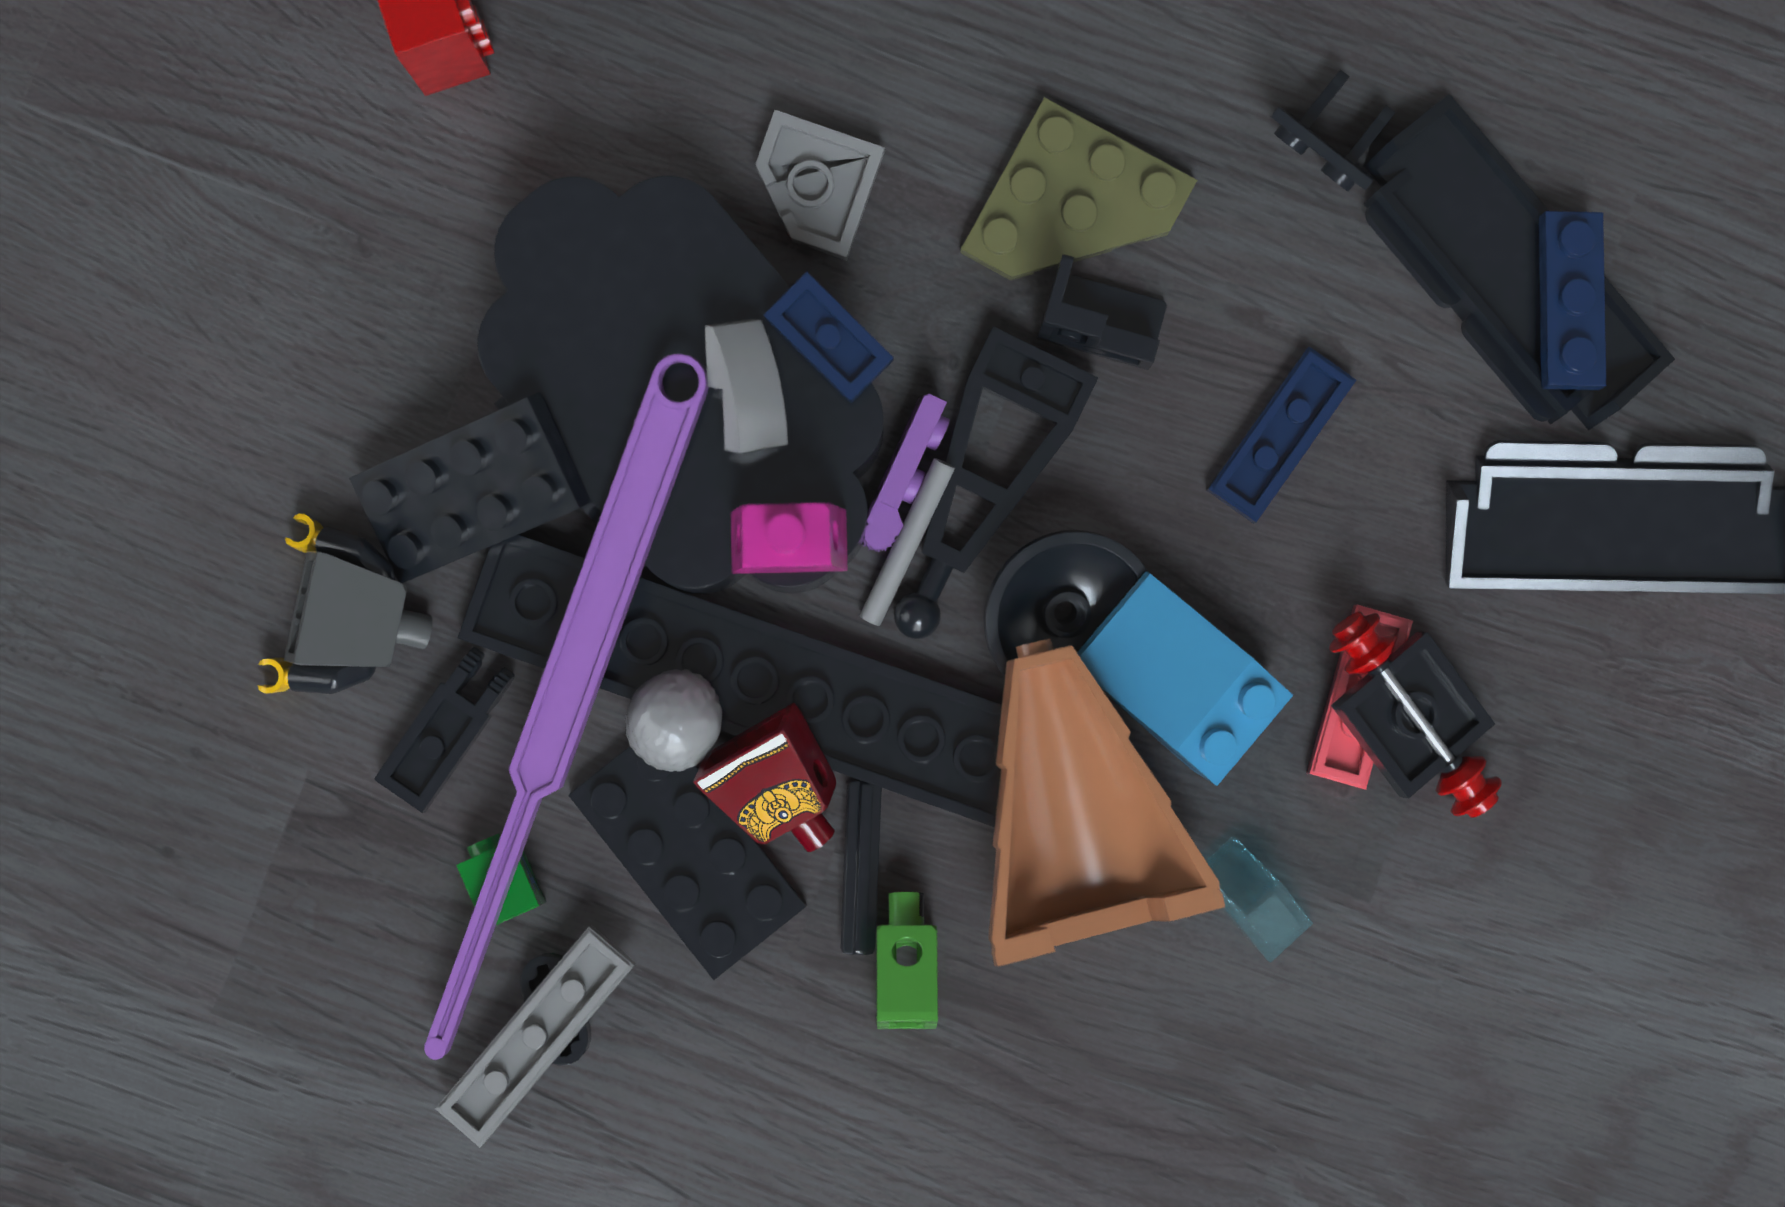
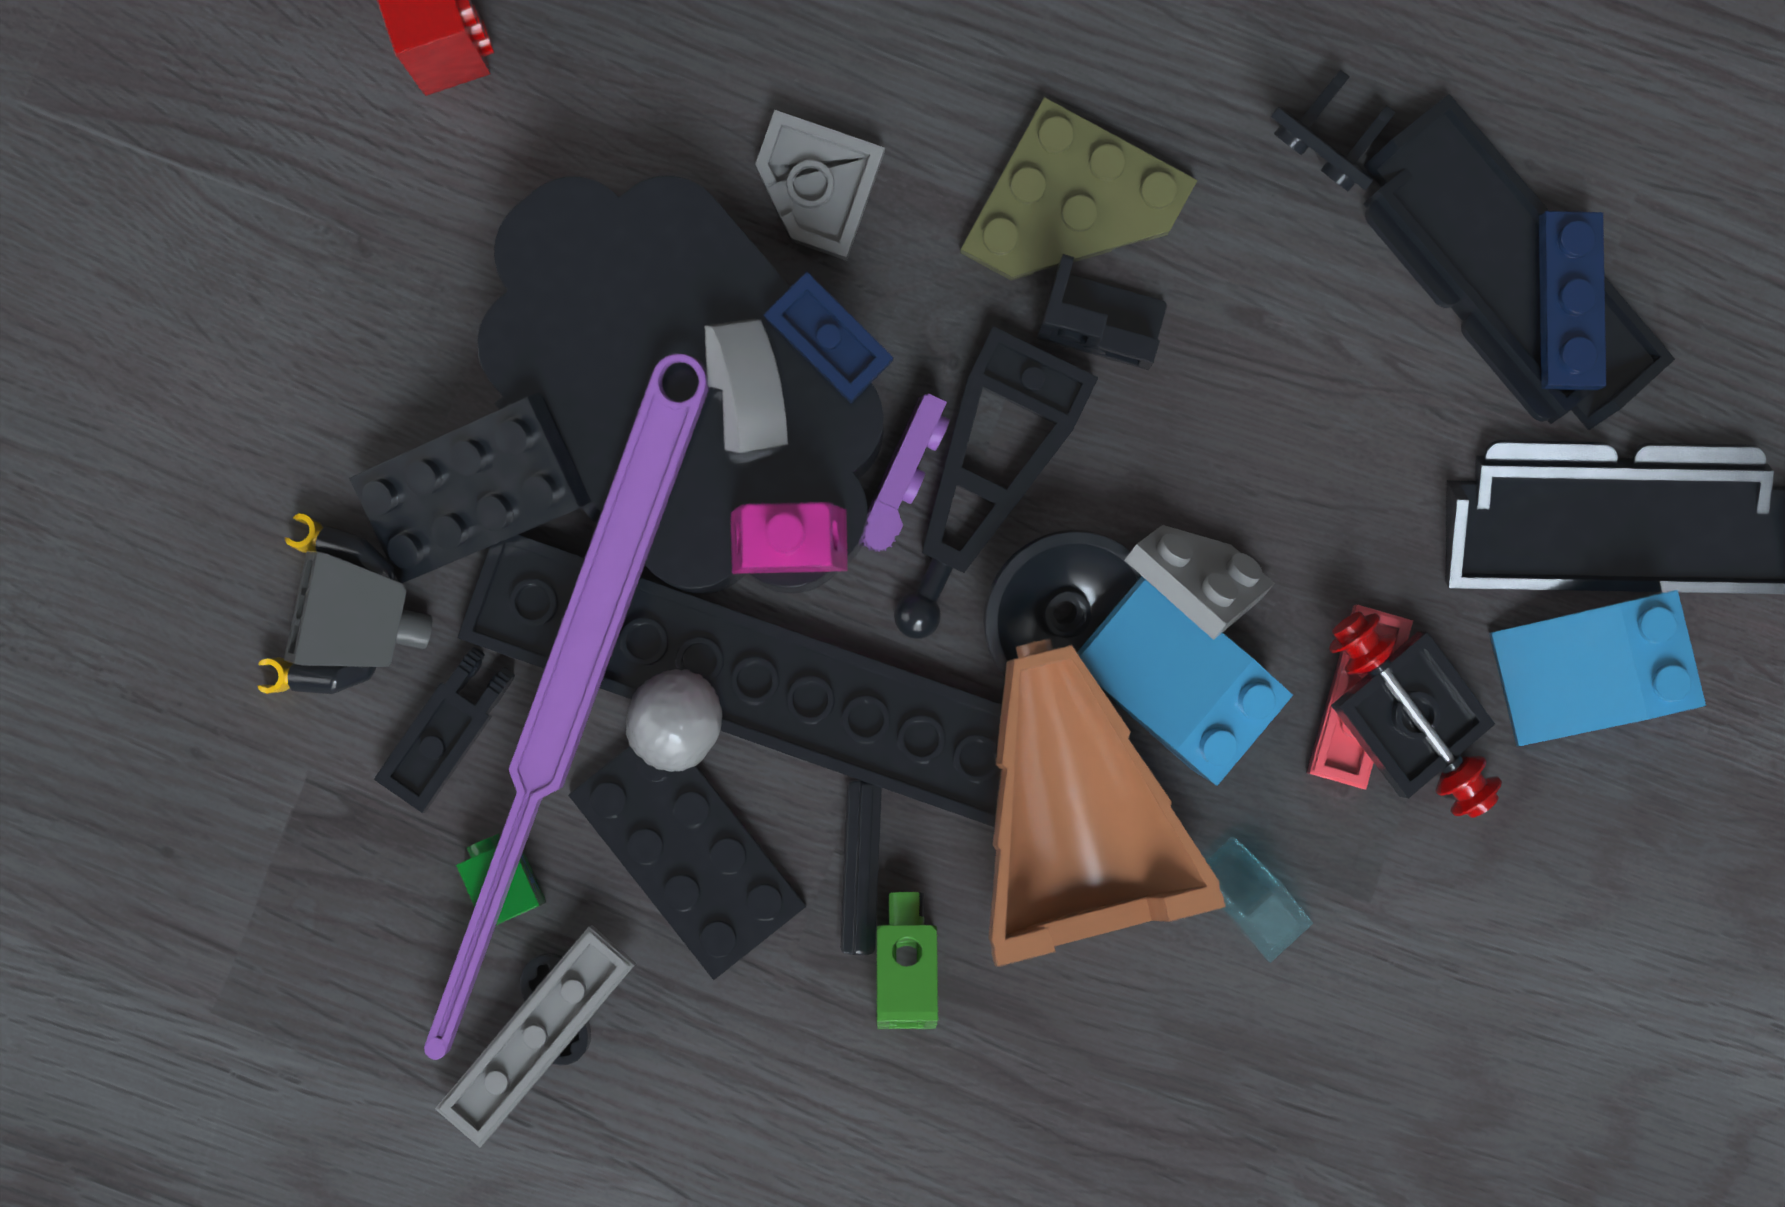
(772, 780): dark red torso -> none
(907, 542): light grey bar -> none
(1200, 576): none -> light grey plate
(1281, 435): dark blue tile -> none
(1597, 668): none -> dark azure slope

